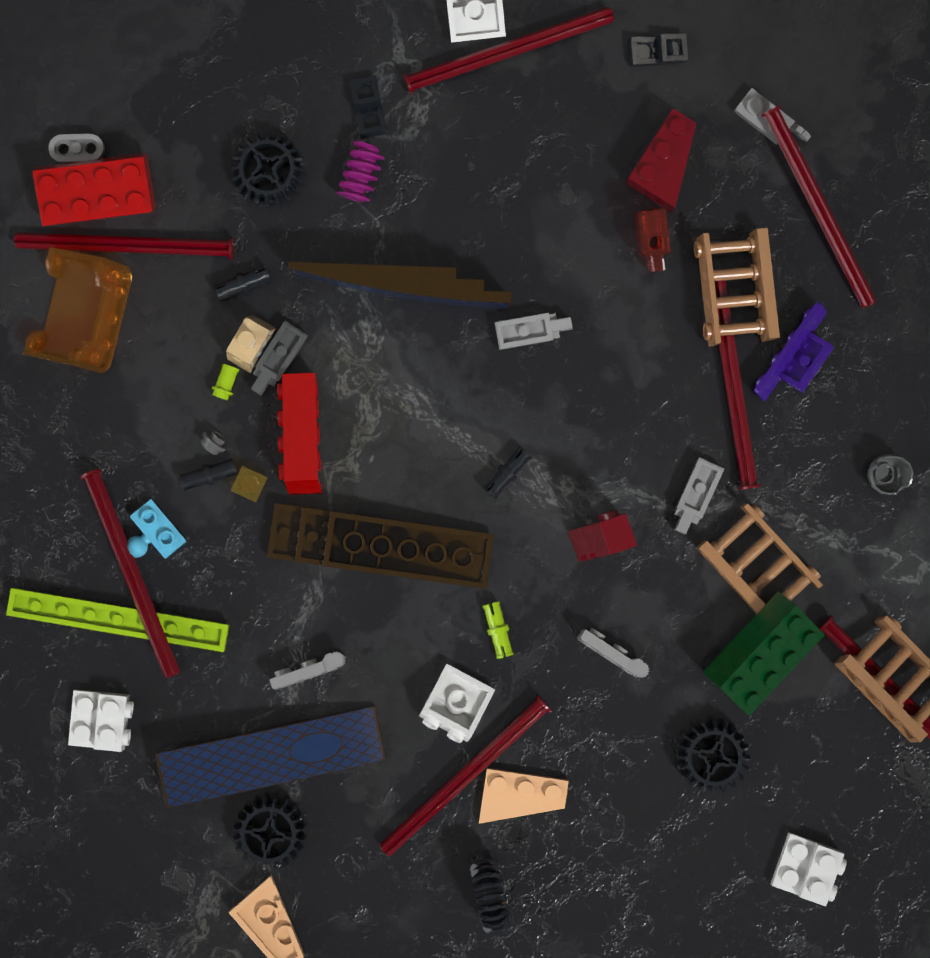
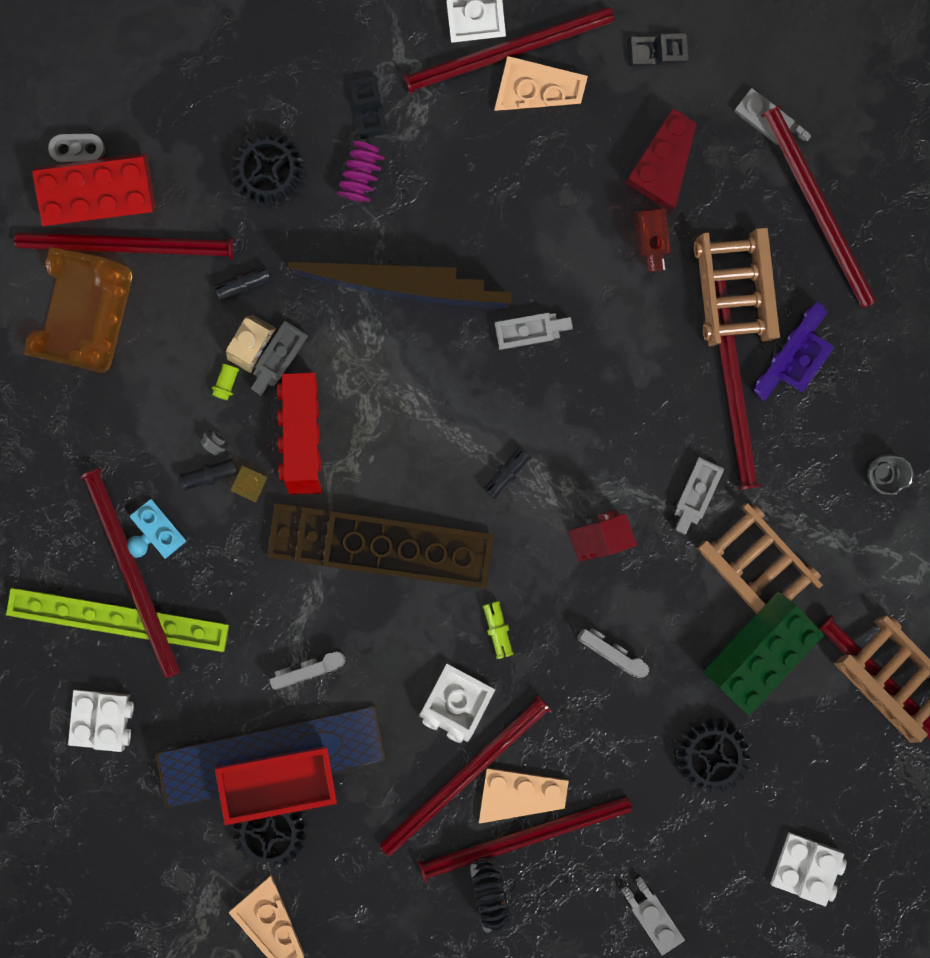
(275, 785): none -> red piece
(525, 837): none -> dark red axle
(538, 85): none -> light nougat wing
(654, 919): none -> light grey hinge

